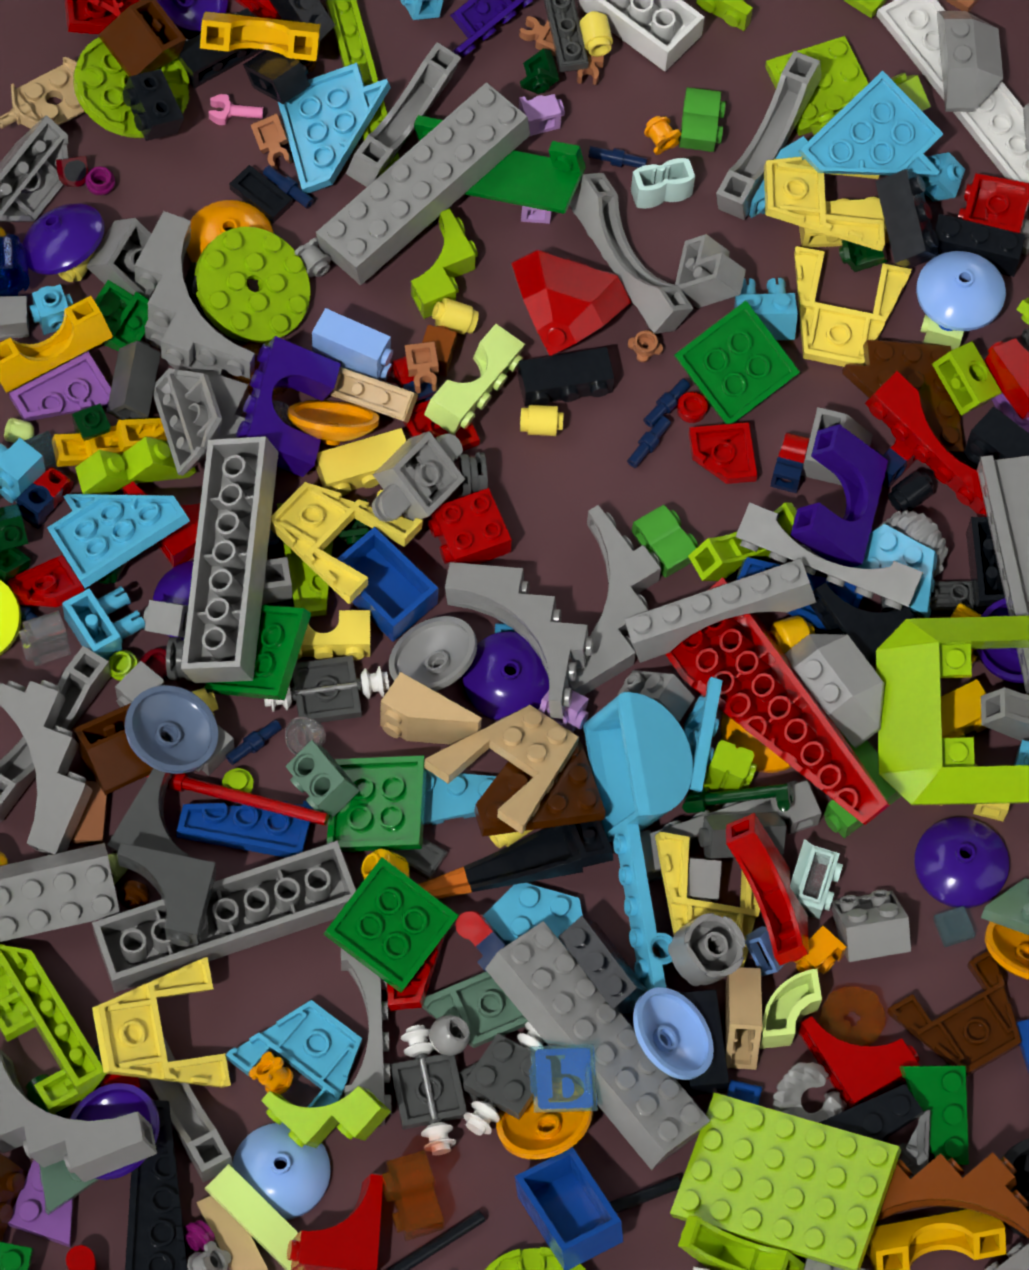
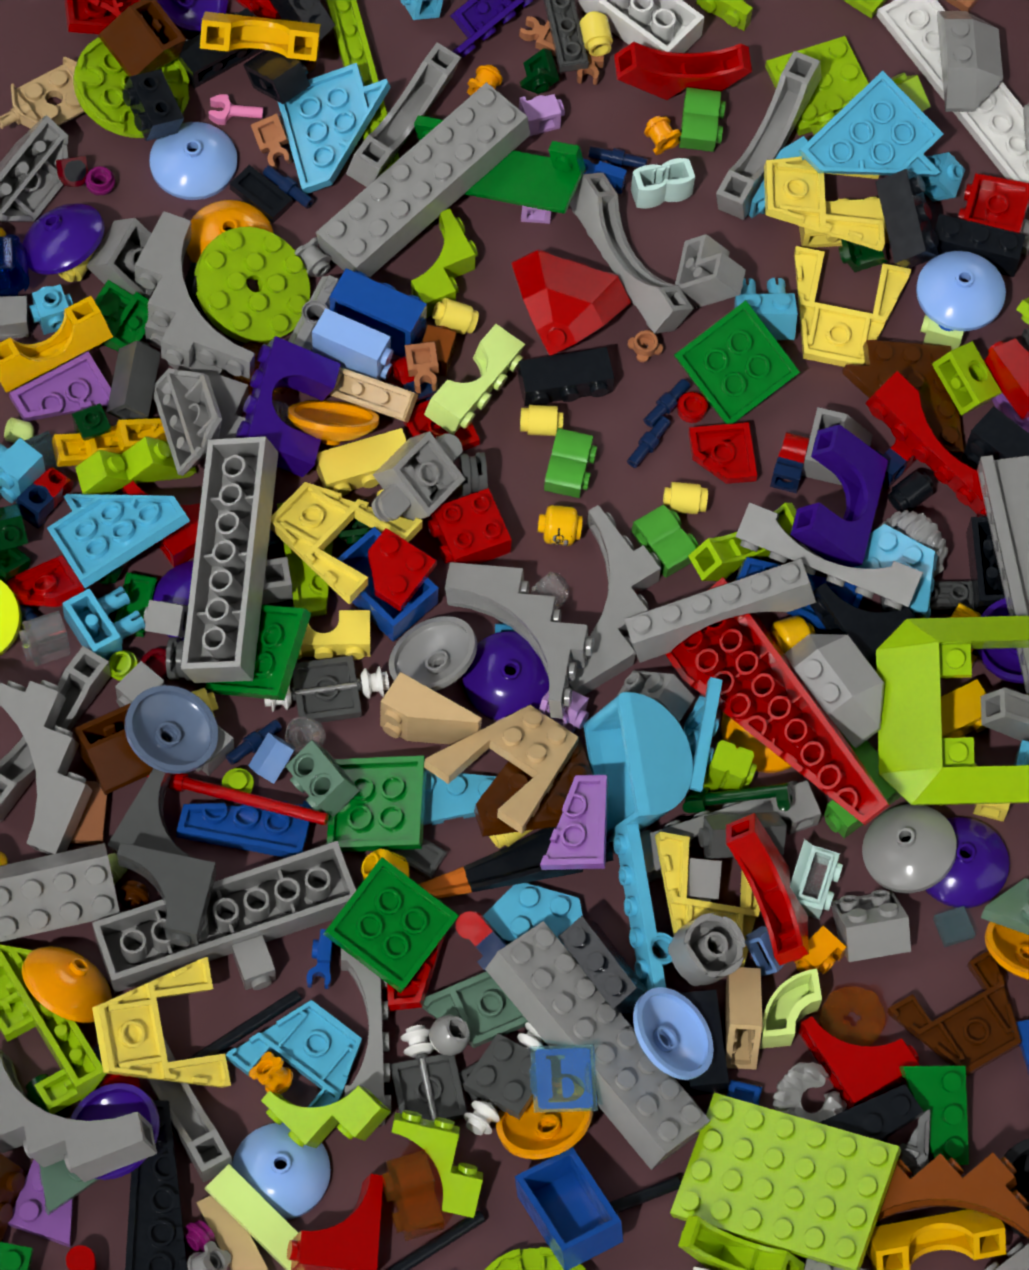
(65, 983): none -> light orange dish
(139, 590): none -> green tile
(195, 173): none -> light blue dish
(250, 1025): none -> black bar
(254, 963): none -> light grey brick
(271, 757): none -> medium blue piece
(313, 308): none -> light grey piece
(321, 951): none -> blue plate
(380, 308): none -> blue piece
(398, 569): none -> red plate
(439, 1140): none -> lime arch
(484, 74): none -> light orange brick
(553, 585): none -> clear piece
(560, 525): none -> yellow head
(569, 463): none -> bright green brick
(582, 829): none -> medium lavender wing
(614, 174): none -> blue plate
(670, 73): none -> red arch
(685, 498): none -> light yellow brick
(910, 864): none -> light grey dish

